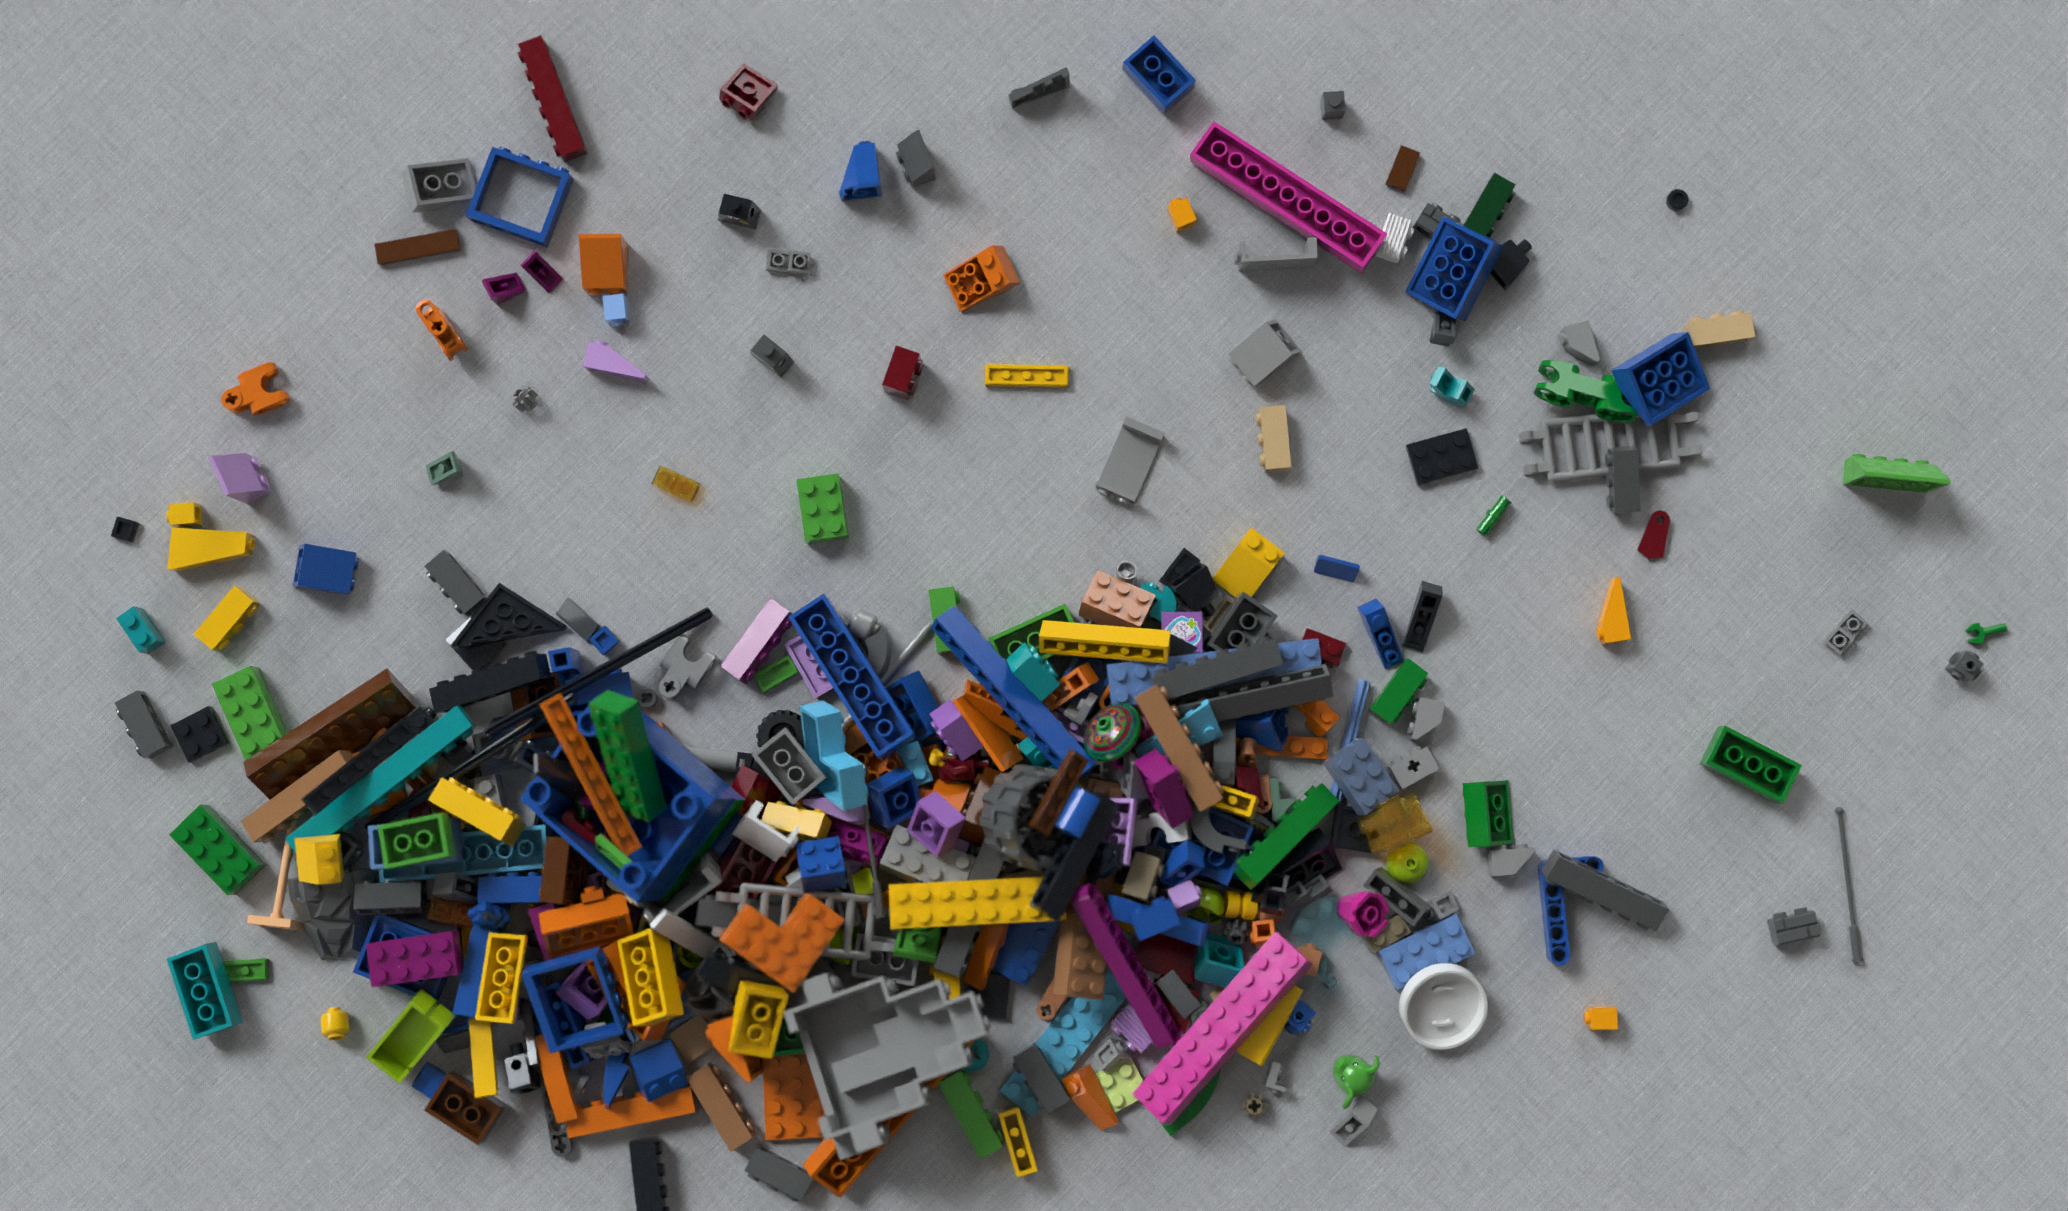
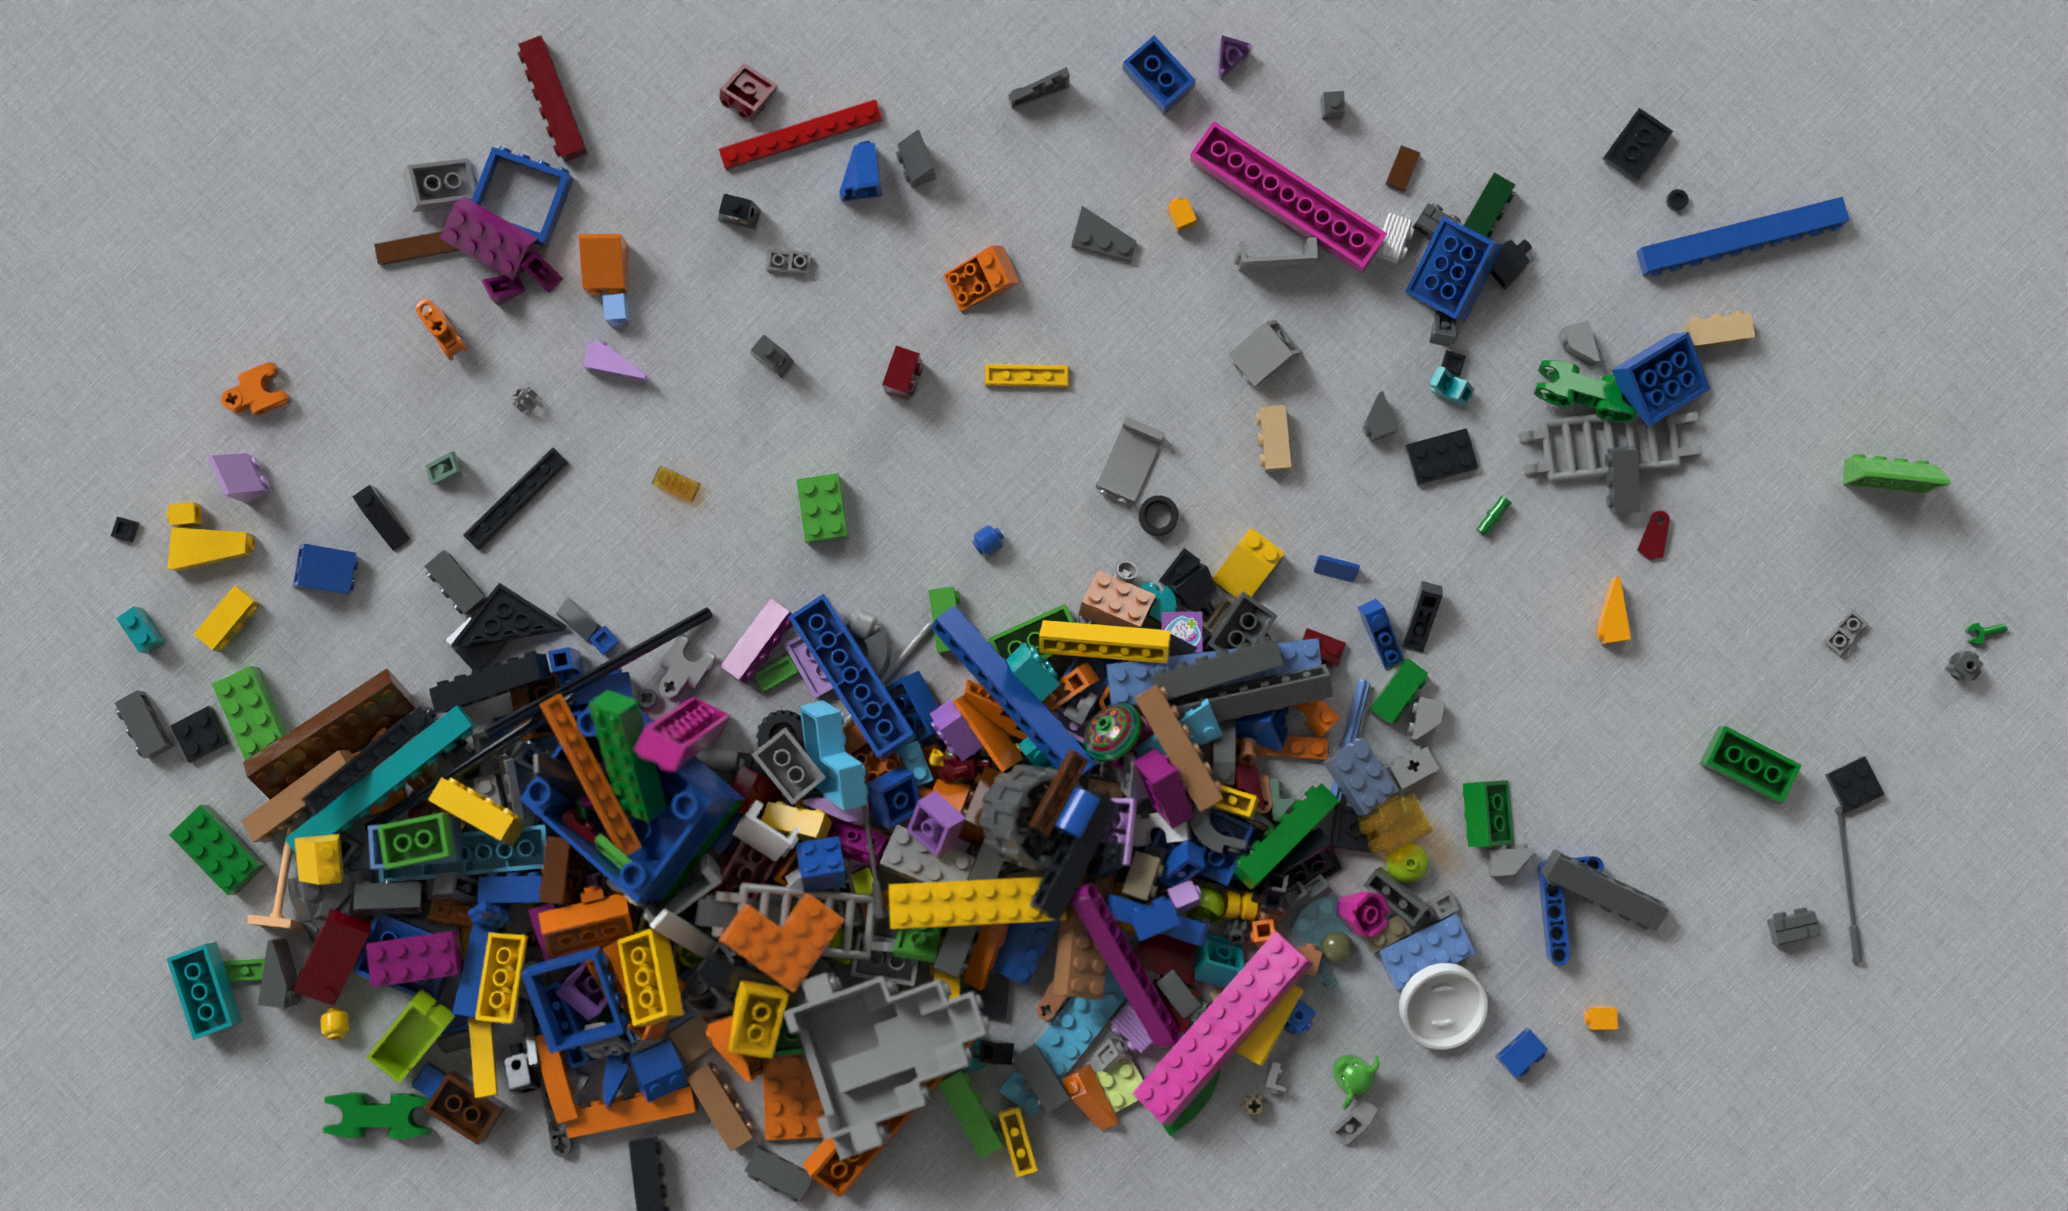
(278, 976): none -> dark grey slope
(332, 957): none -> dark red brick
(360, 1114): none -> green piece
(381, 516): none -> black slope
(488, 237): none -> magenta brick
(510, 785): none -> light grey tile
(515, 498): none -> black tile
(681, 733): none -> dark pink brick
(800, 134): none -> red plate
(988, 540): none -> blue head
(996, 1052): none -> black brick
(1101, 237): none -> dark grey wing
(1158, 499): none -> black tyre
(1231, 54): none -> medium lavender slope
(1337, 947): none -> olive hair
(1379, 420): none -> dark grey slope
(1453, 362): none -> black tile
(1522, 1053): none -> blue brick
(1637, 144): none -> black plate
(1743, 236): none -> blue brick
(1854, 784): none -> black plate

